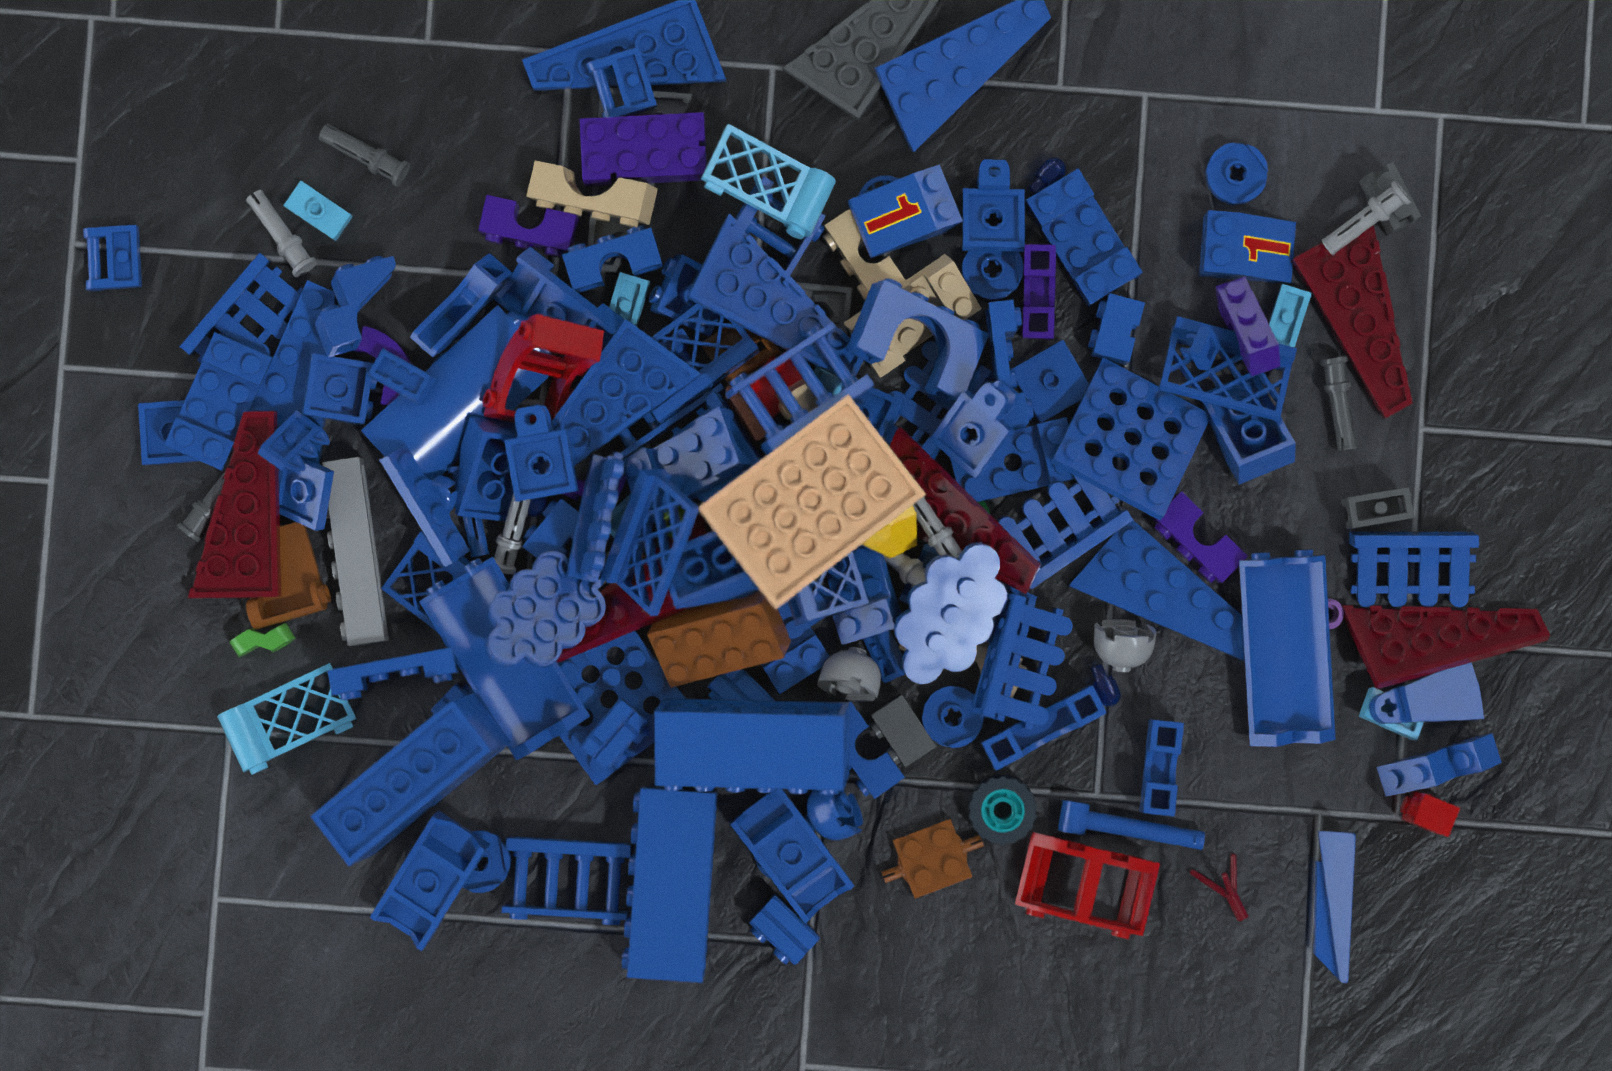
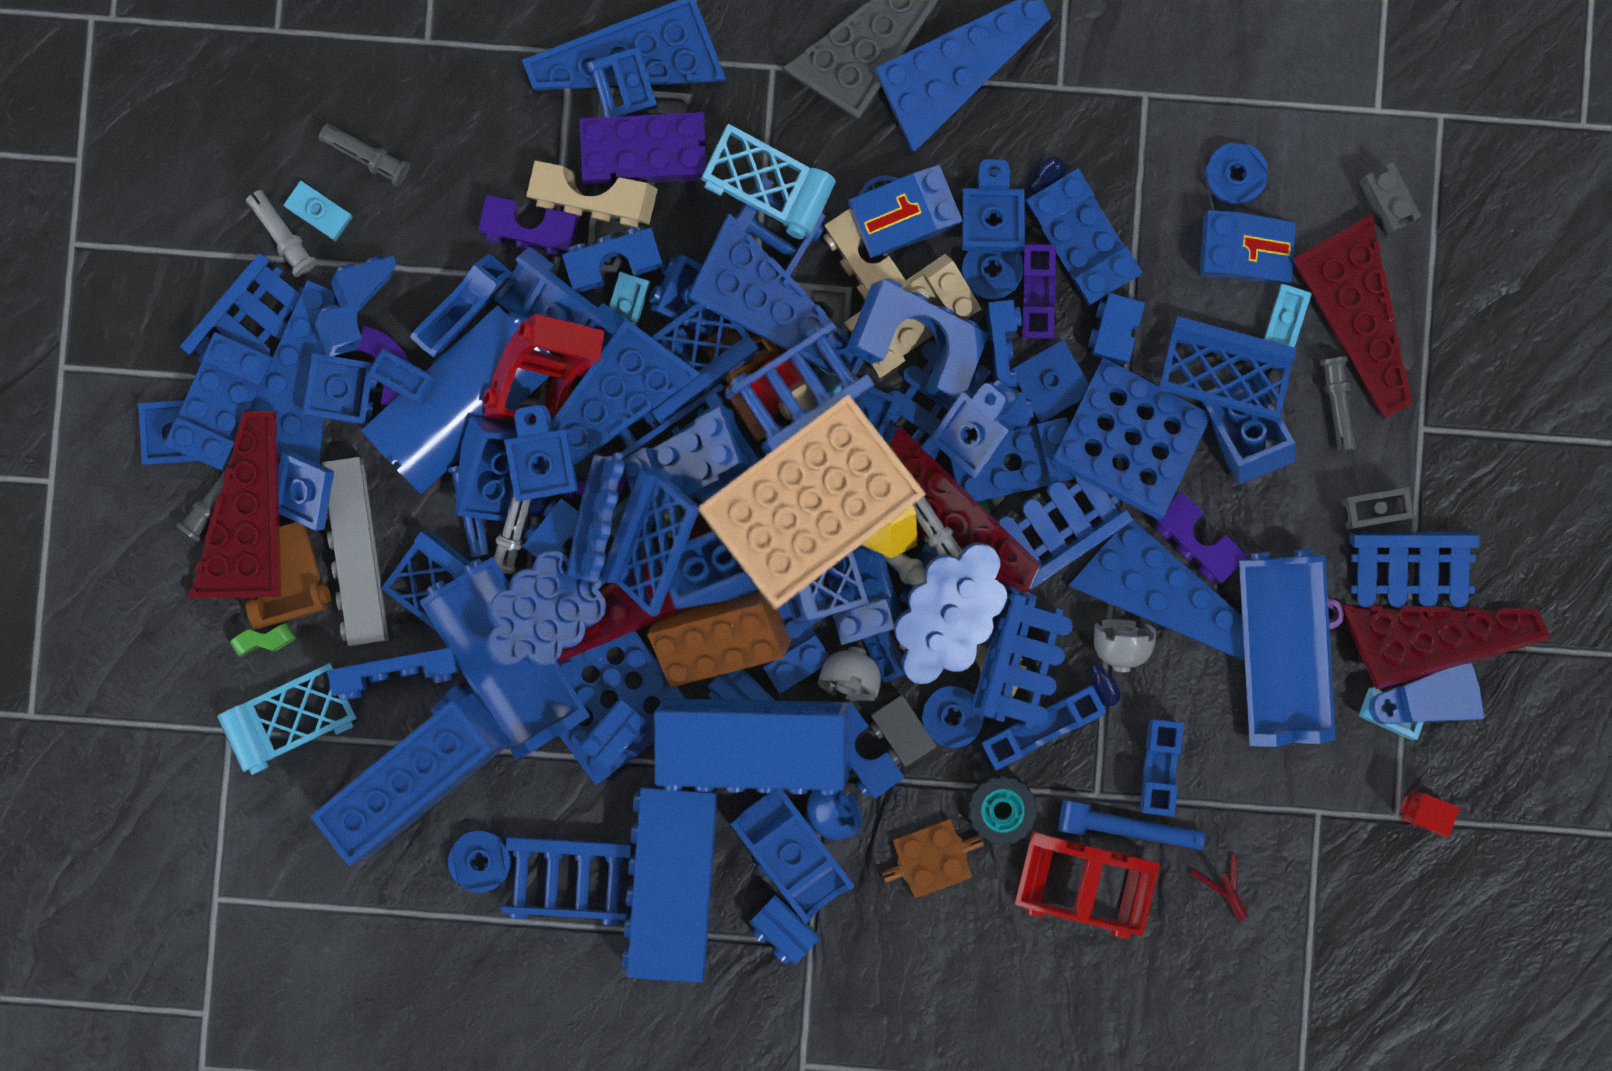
(122, 257): blue plate -> none
(293, 440): blue plate -> none
(428, 502): blue plate -> none
(430, 878): blue piece -> none
(1203, 348): blue tile -> none
(1244, 316): dark purple arch -> none
(1334, 901): wedge -> none
(1378, 209): light grey pin -> none
(1439, 765): blue arch -> none

